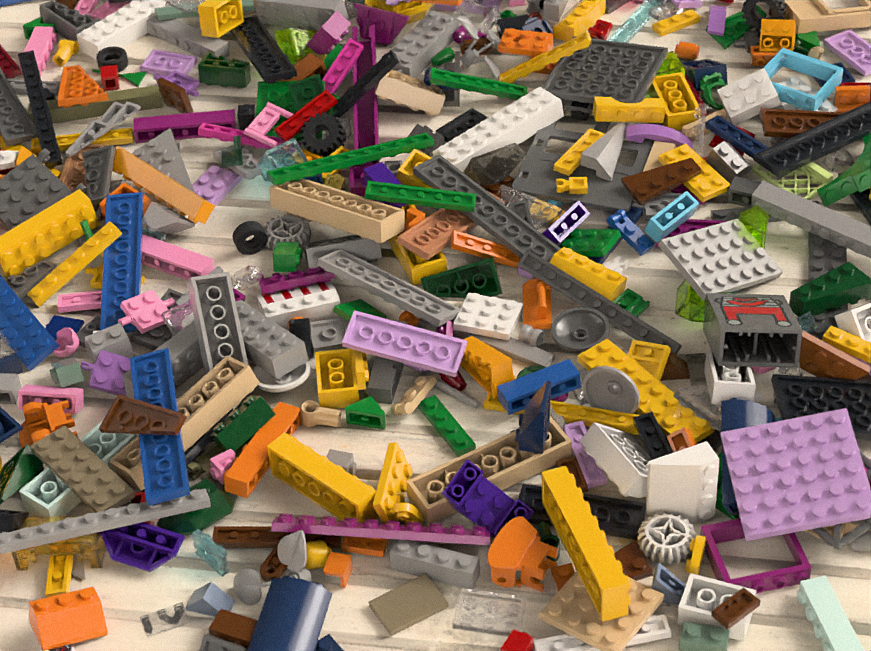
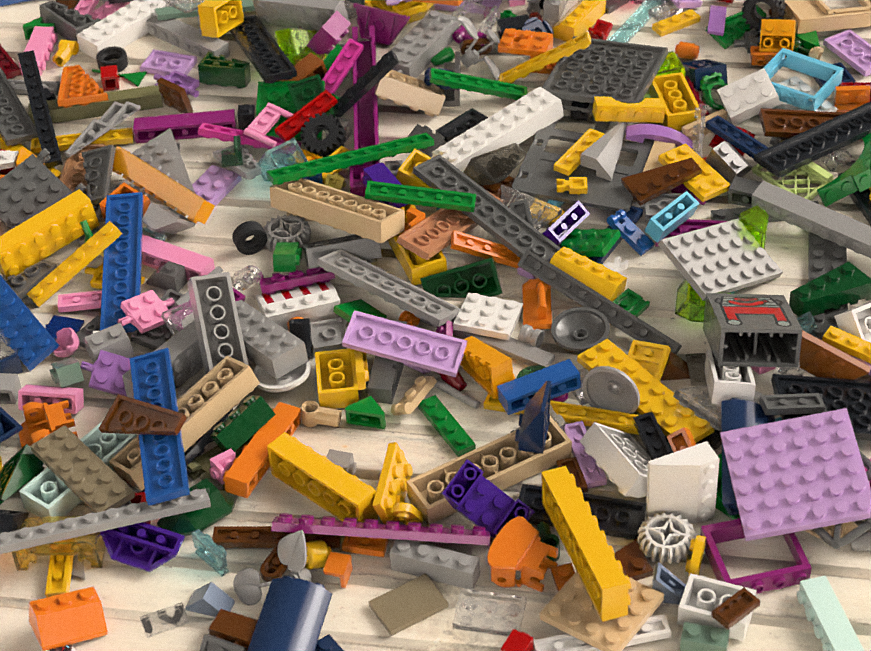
(169, 276): none -> dark grey slope
(792, 404): none -> dark grey plate

